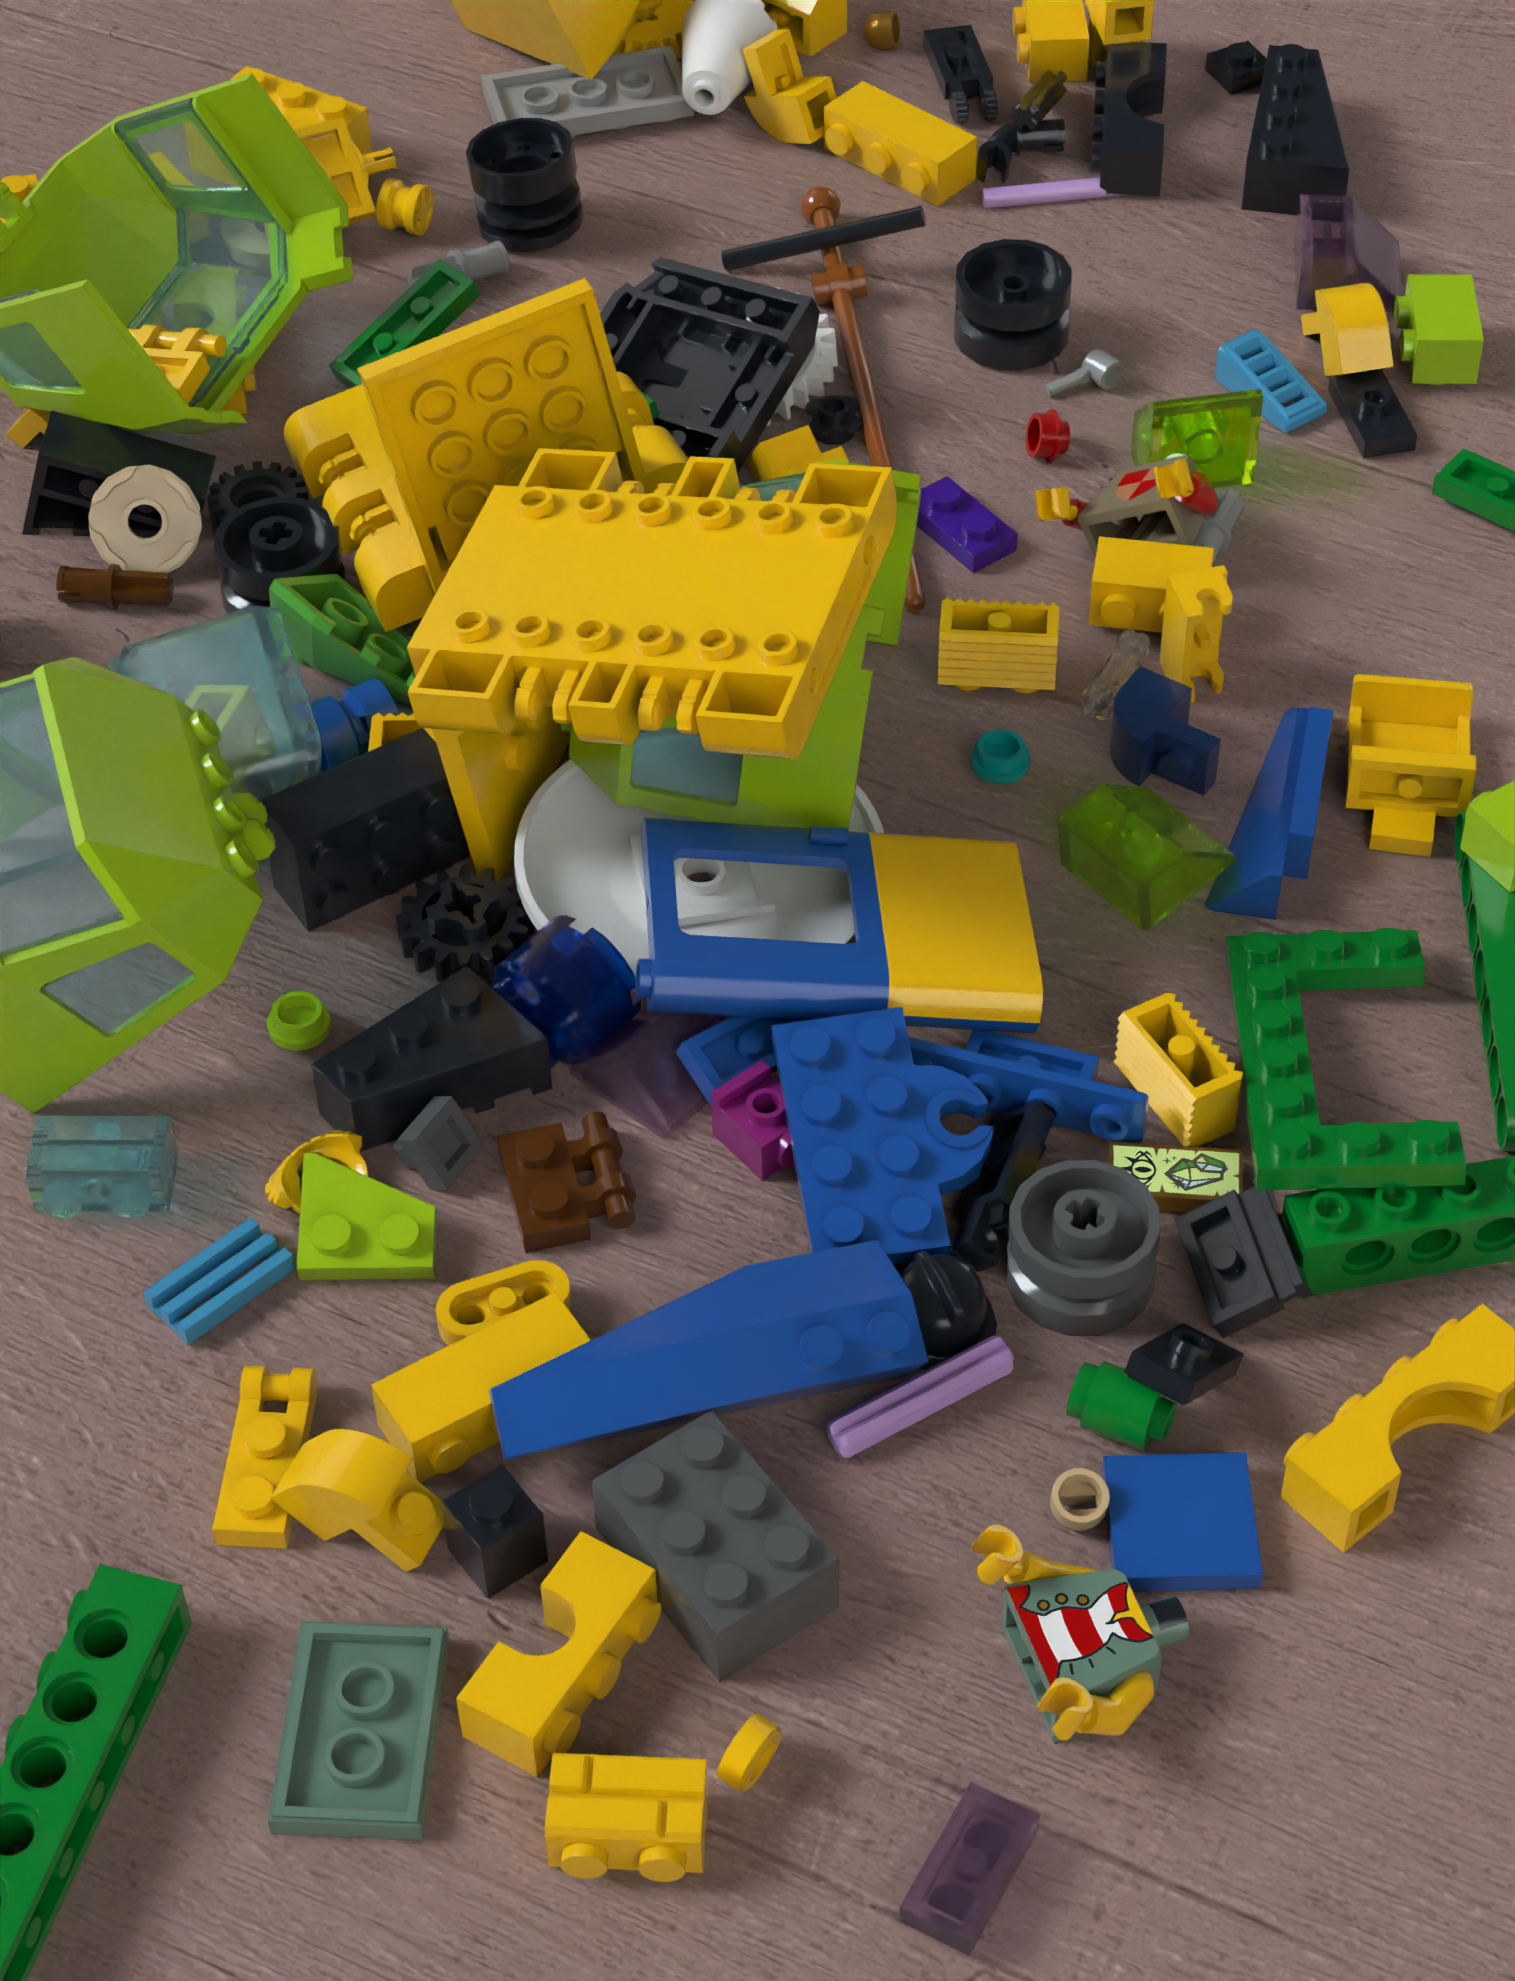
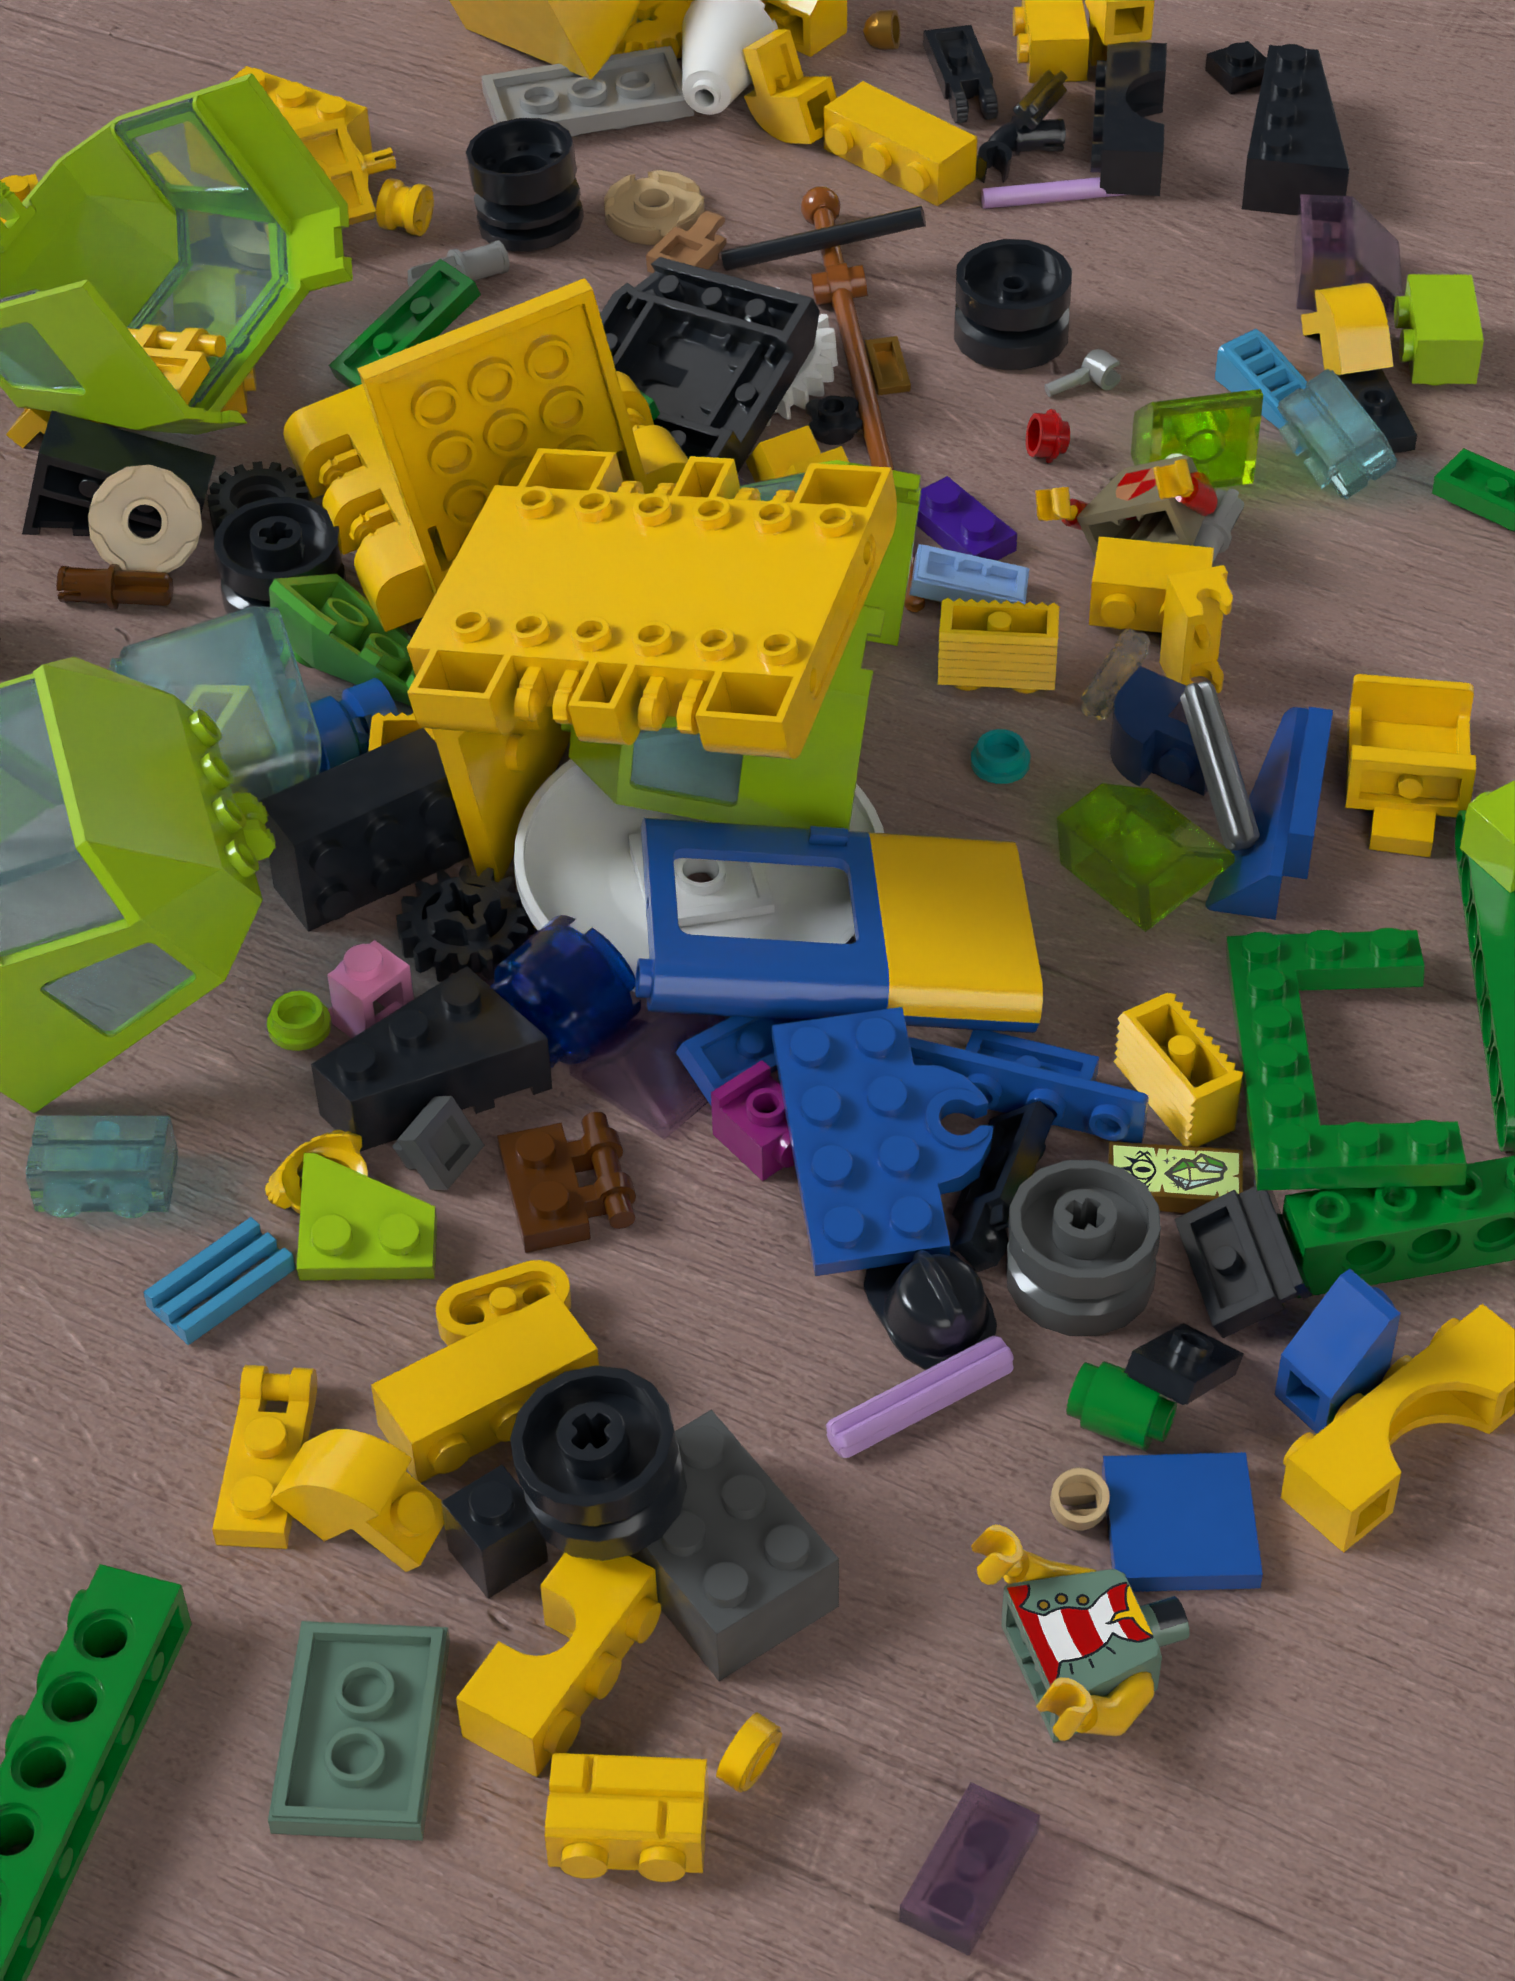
(361, 978): none -> bright pink brick
(599, 1462): none -> black wheel
(630, 202): none -> tan tile
(693, 247): none -> medium nougat plate
(725, 1348): blue wedge -> none
(887, 365): none -> pearl gold piece
(958, 575): none -> light blue plate
(1219, 766): none -> dark grey axle
(1335, 434): none -> clear light blue brick
(1338, 1351): none -> blue slope

